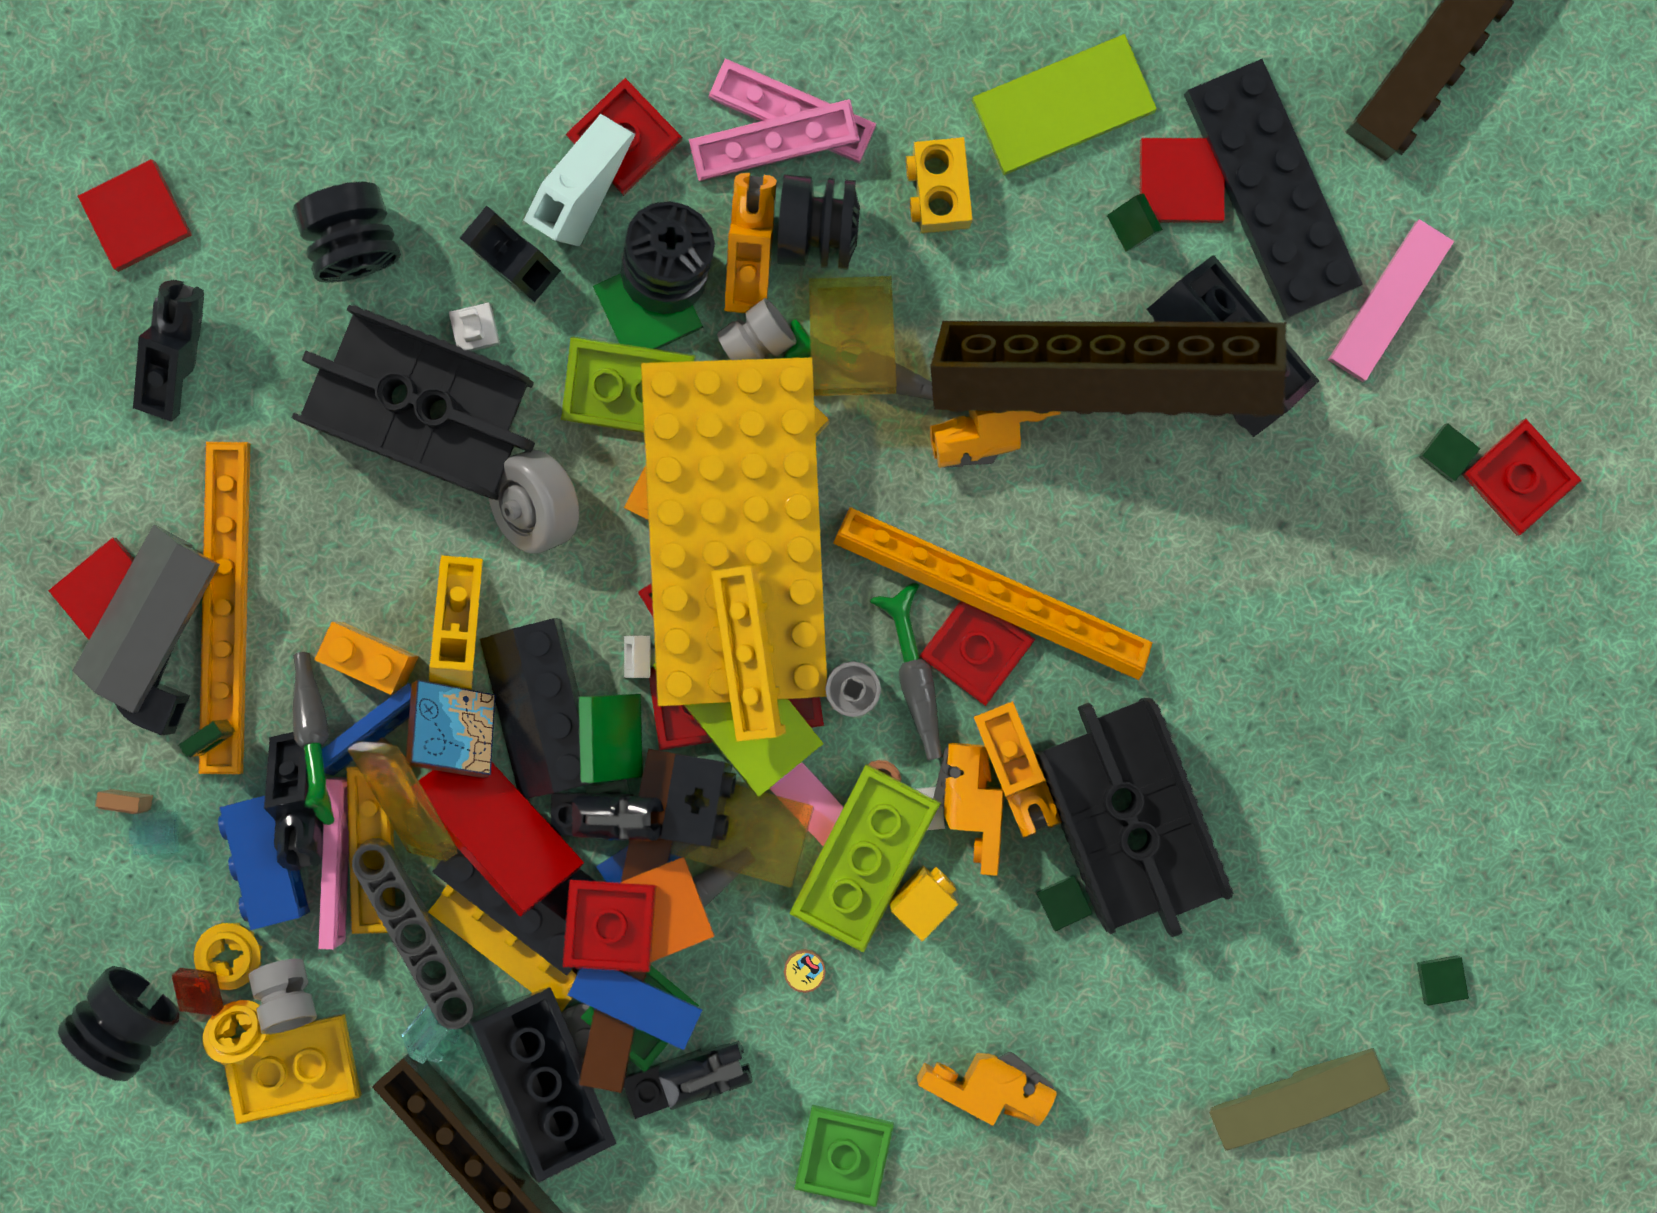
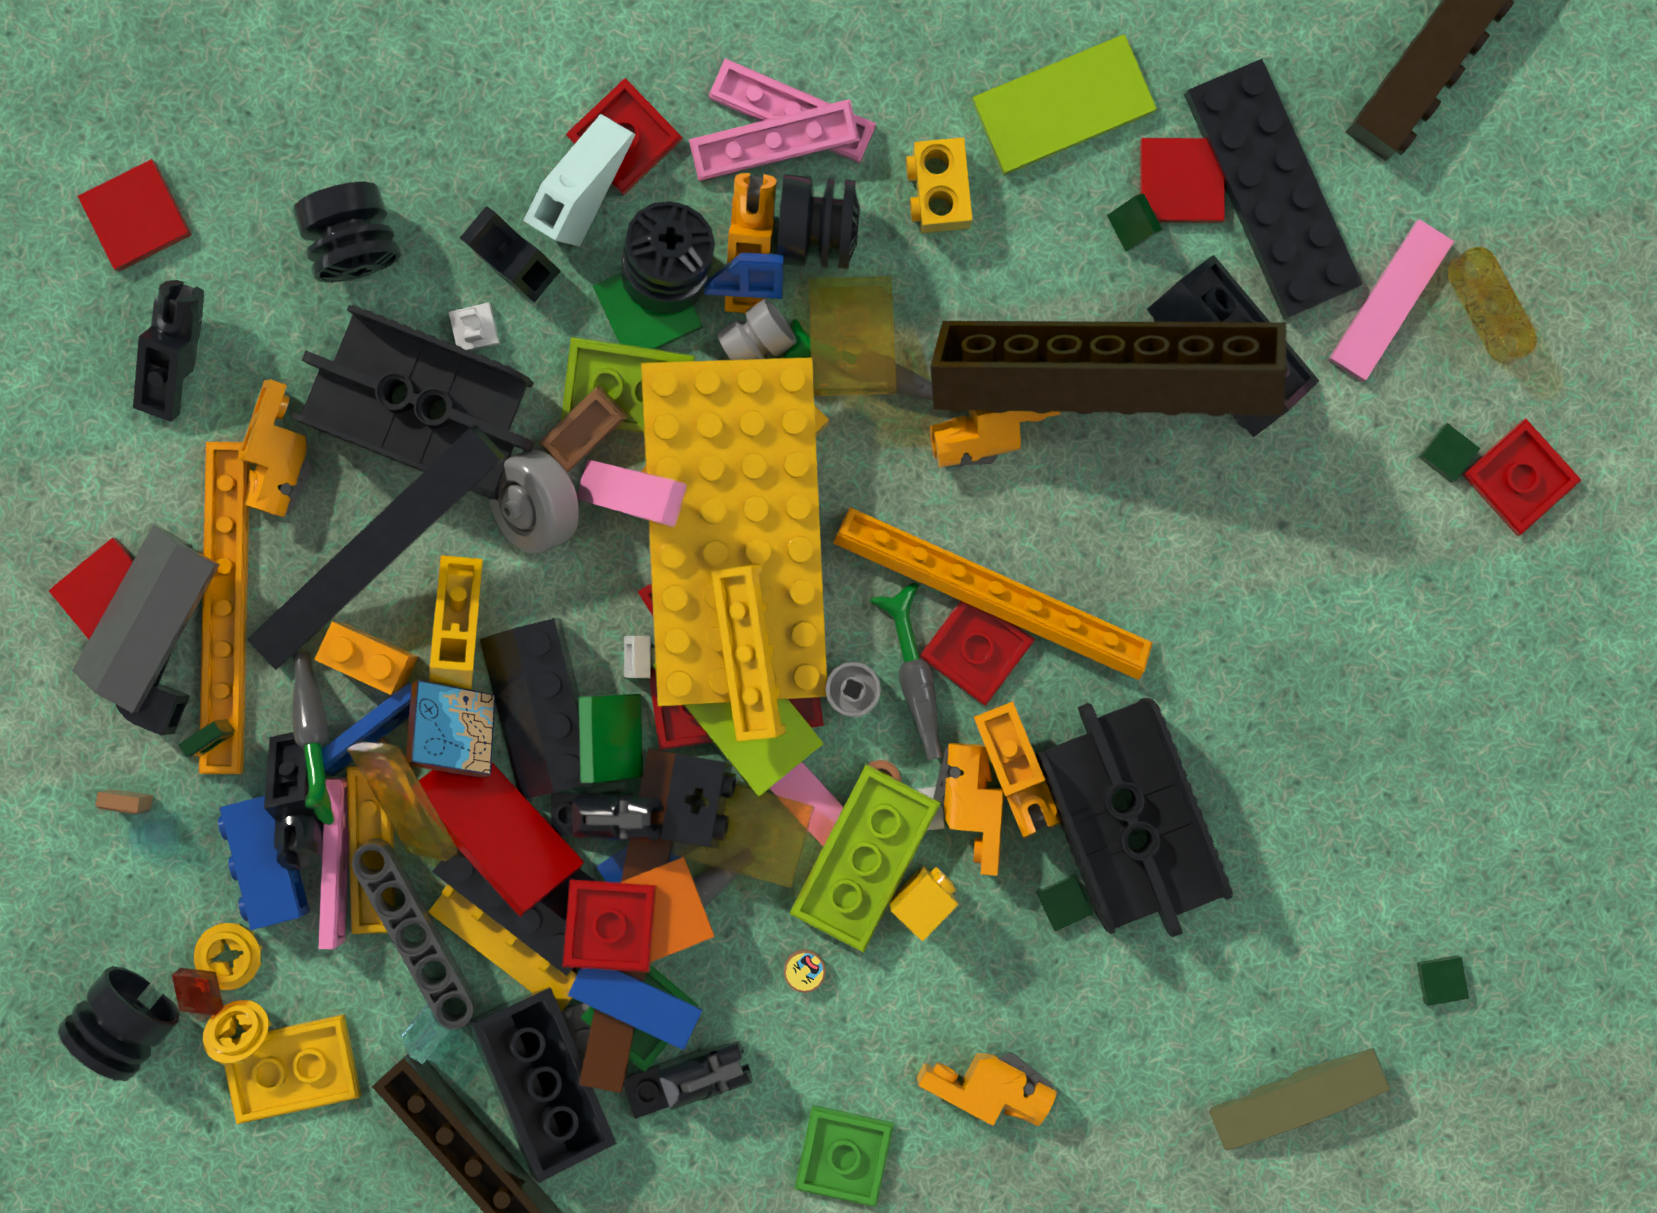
(276, 453): none -> light orange plate
(282, 996): light grey wheel -> none
(377, 546): none -> black tile
(583, 428): none -> medium nougat tile
(631, 492): none -> bright pink tile
(749, 276): none -> blue tile
(1510, 314): none -> clear yellow beam

